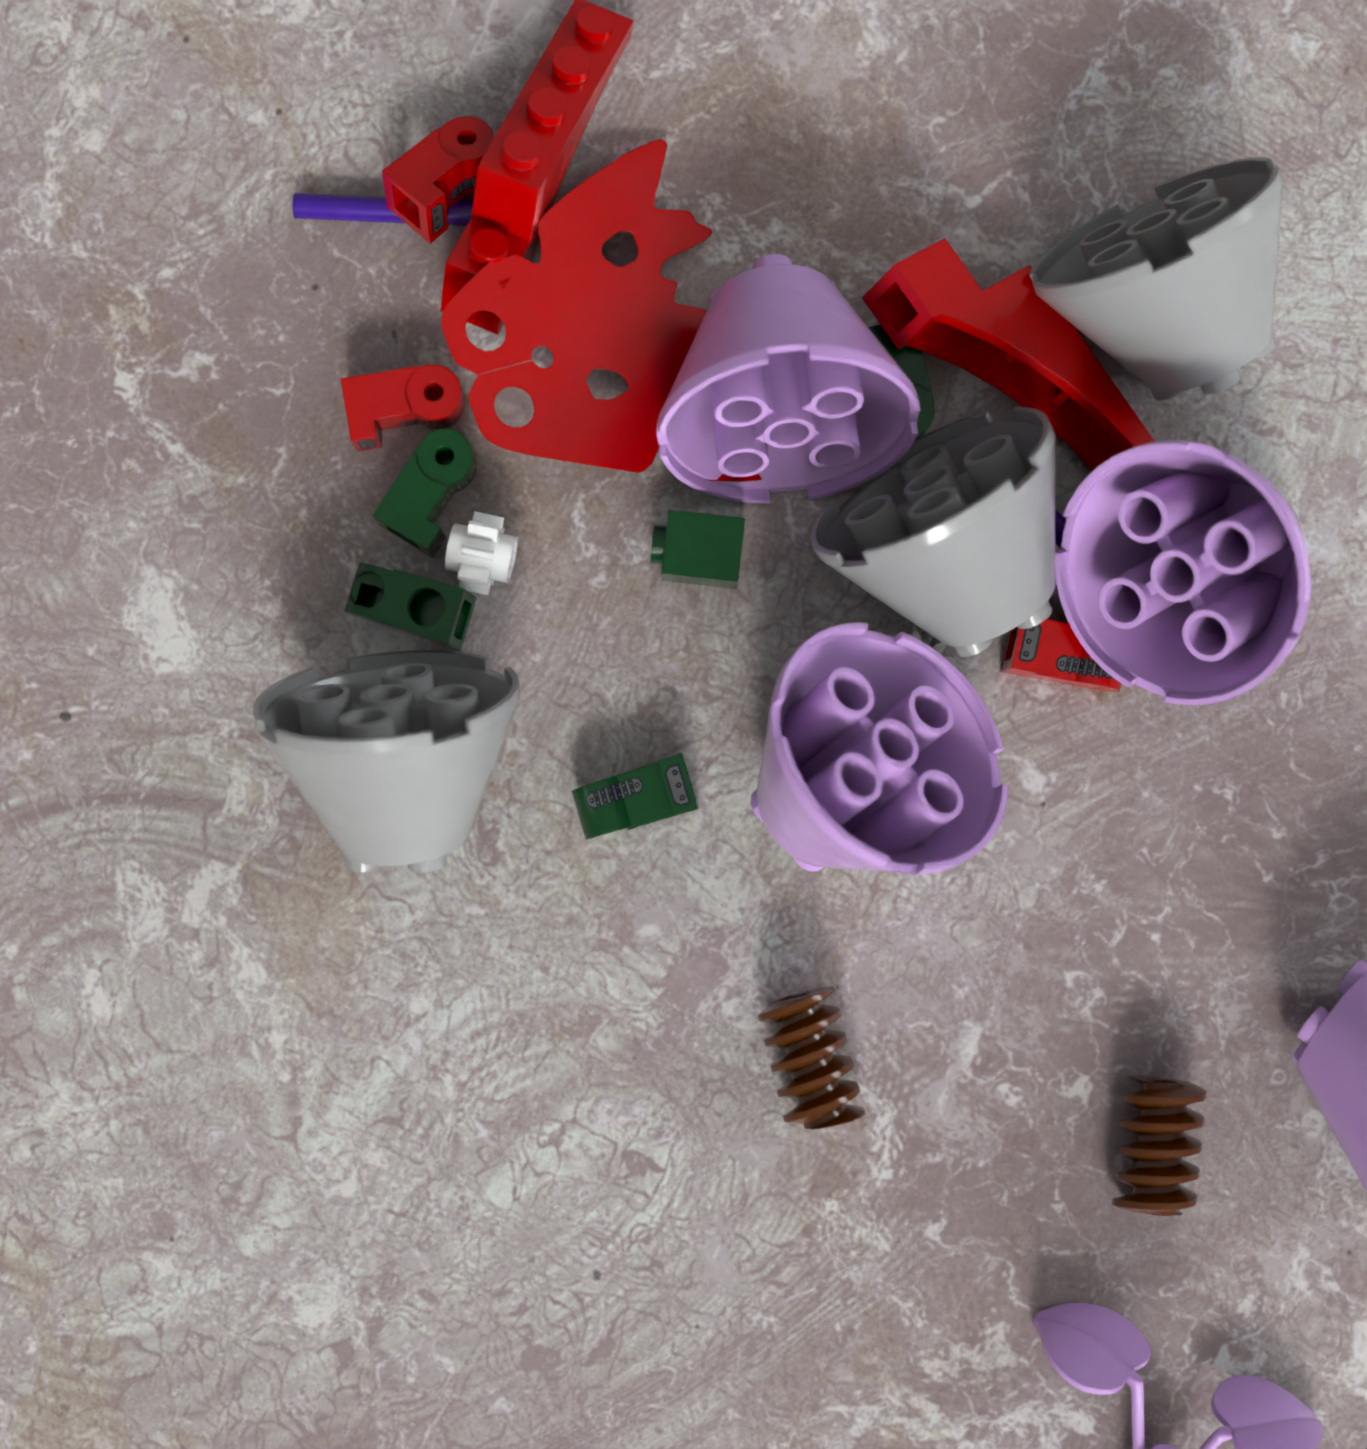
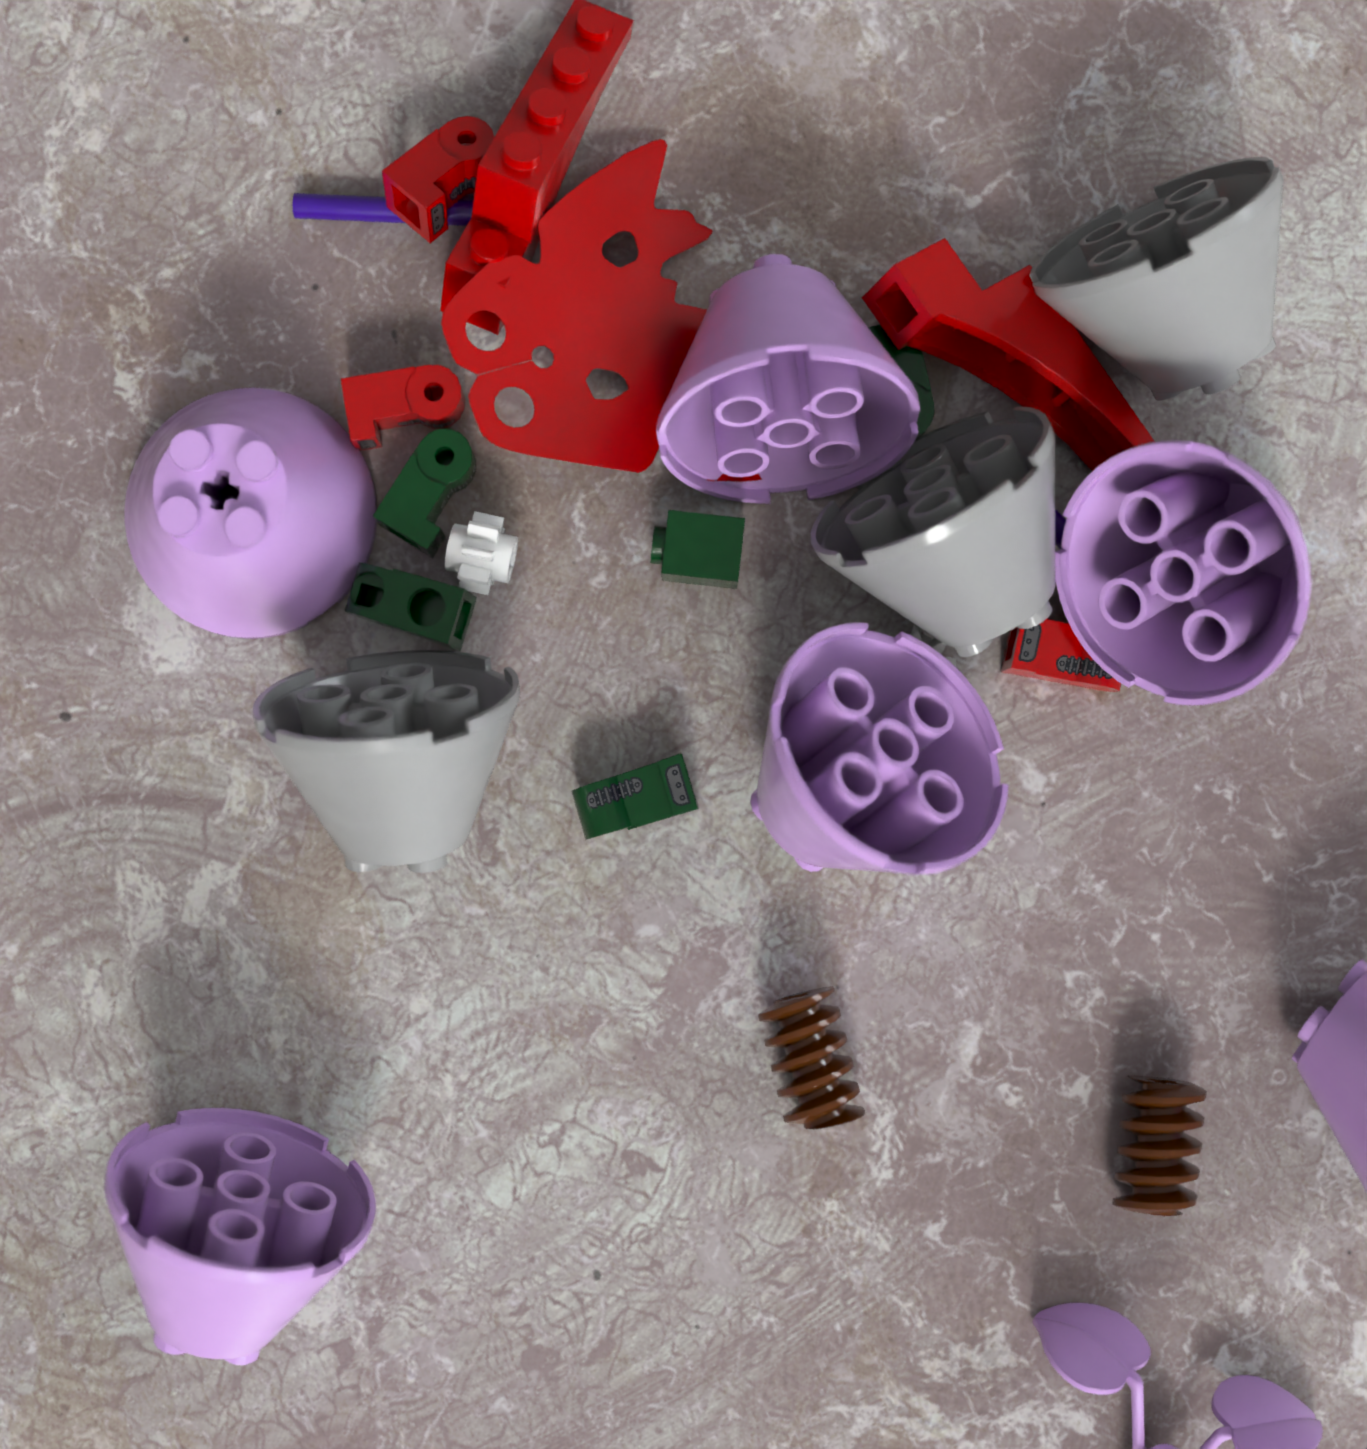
(232, 1225): none -> lavender cone
(250, 513): none -> lavender cone

